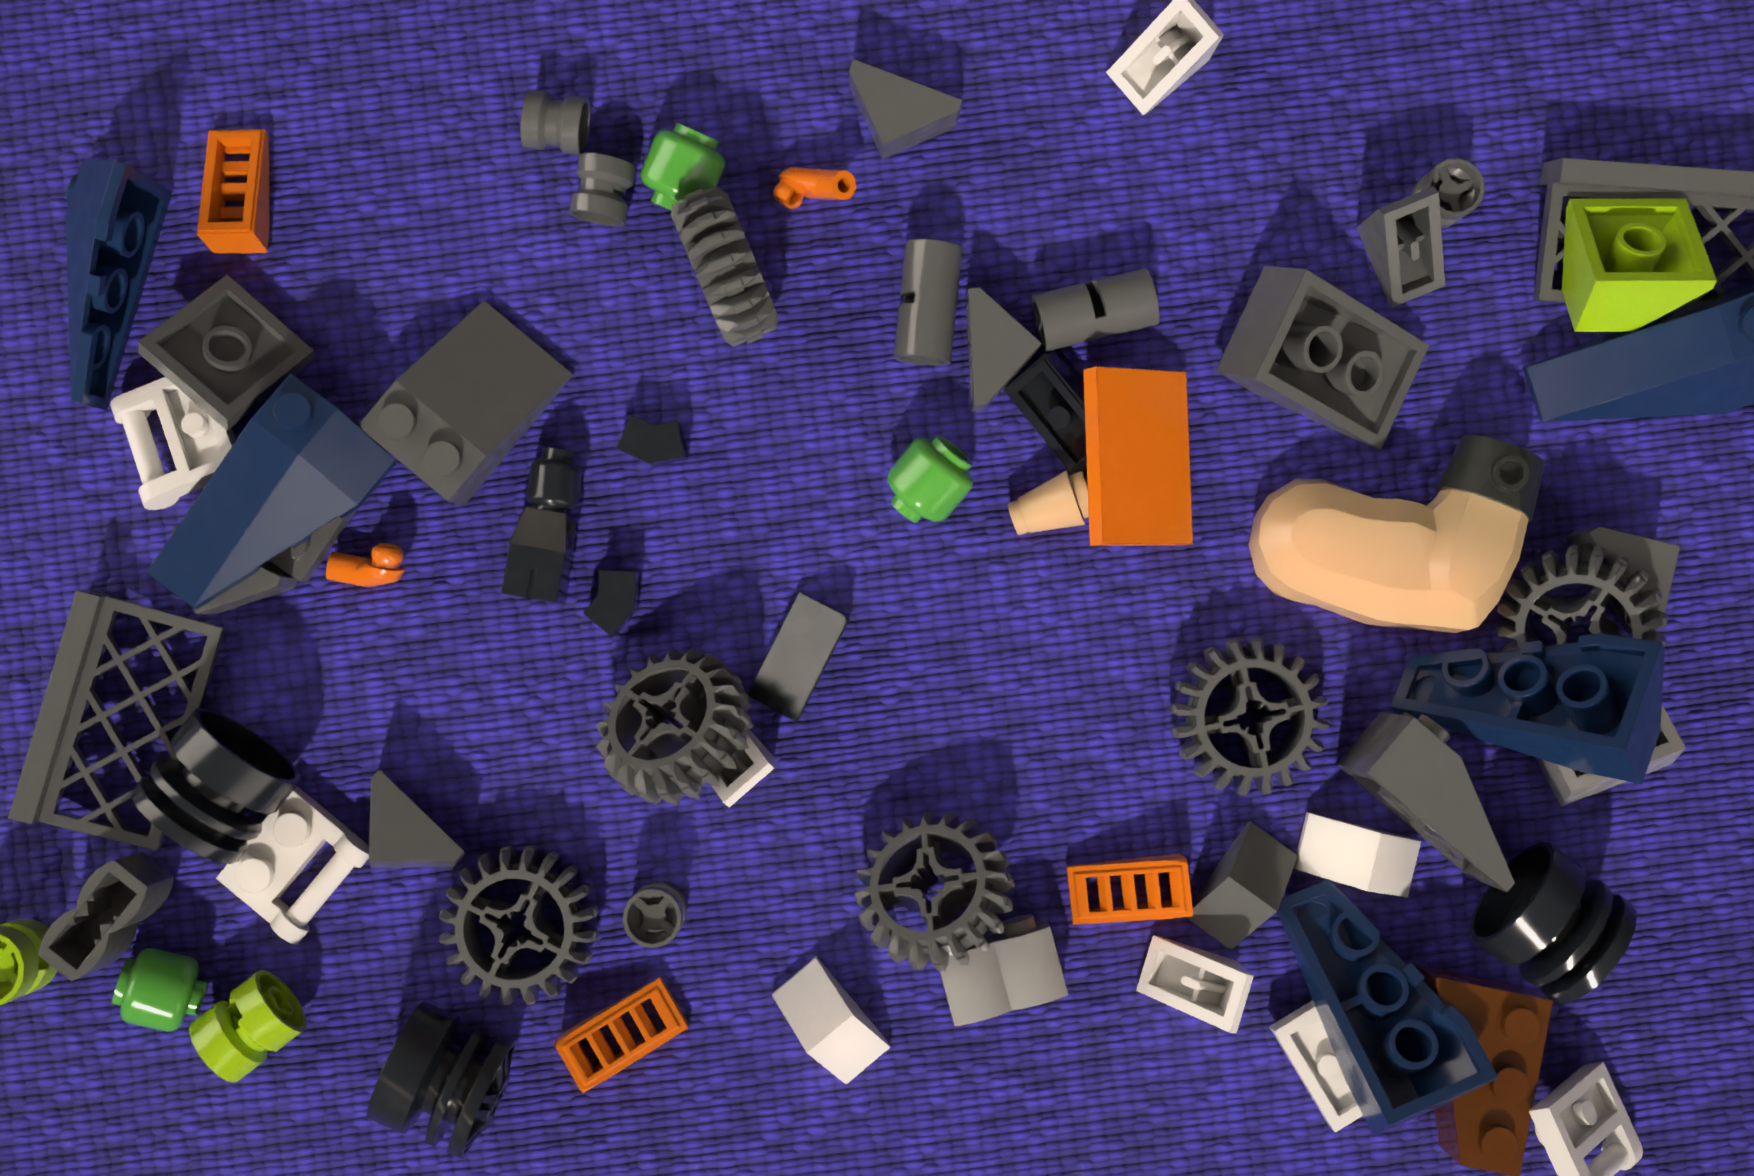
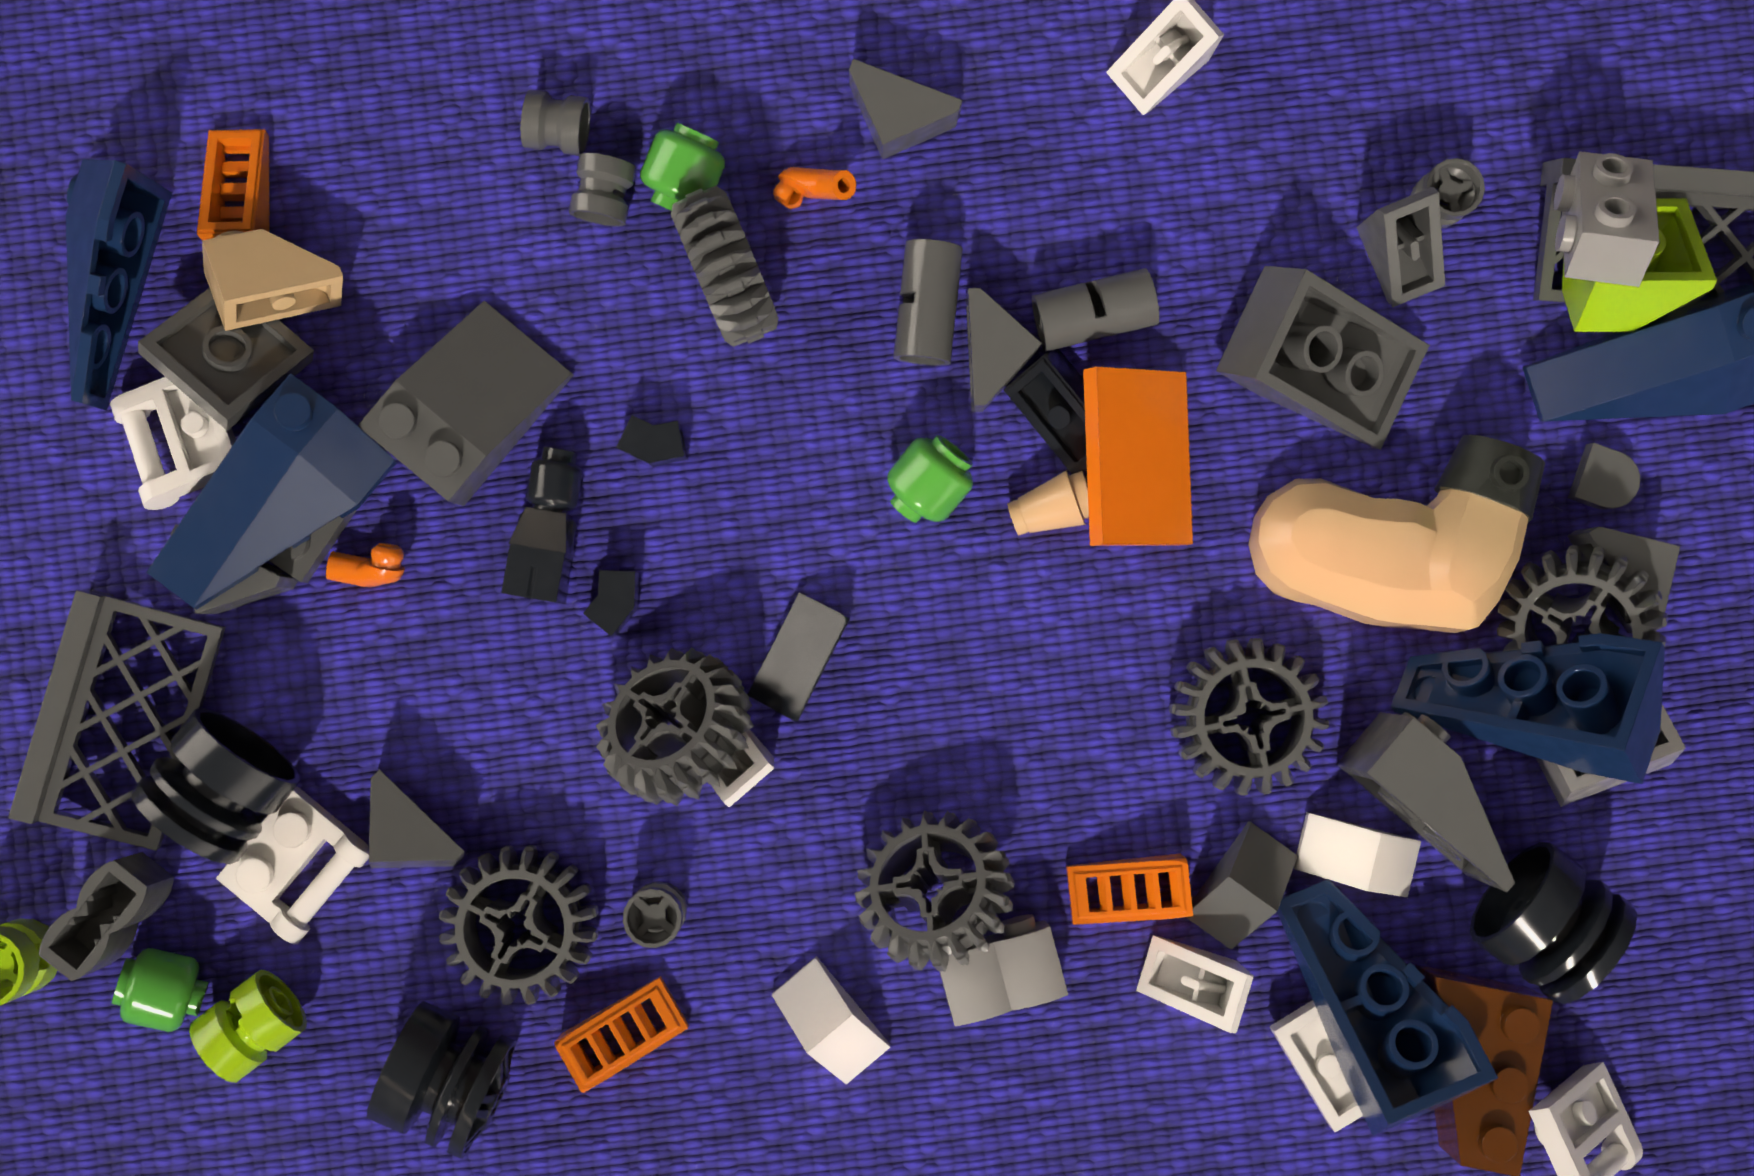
(266, 278): none -> tan slope
(1604, 478): none -> dark grey tile
(1607, 218): none -> light grey brick

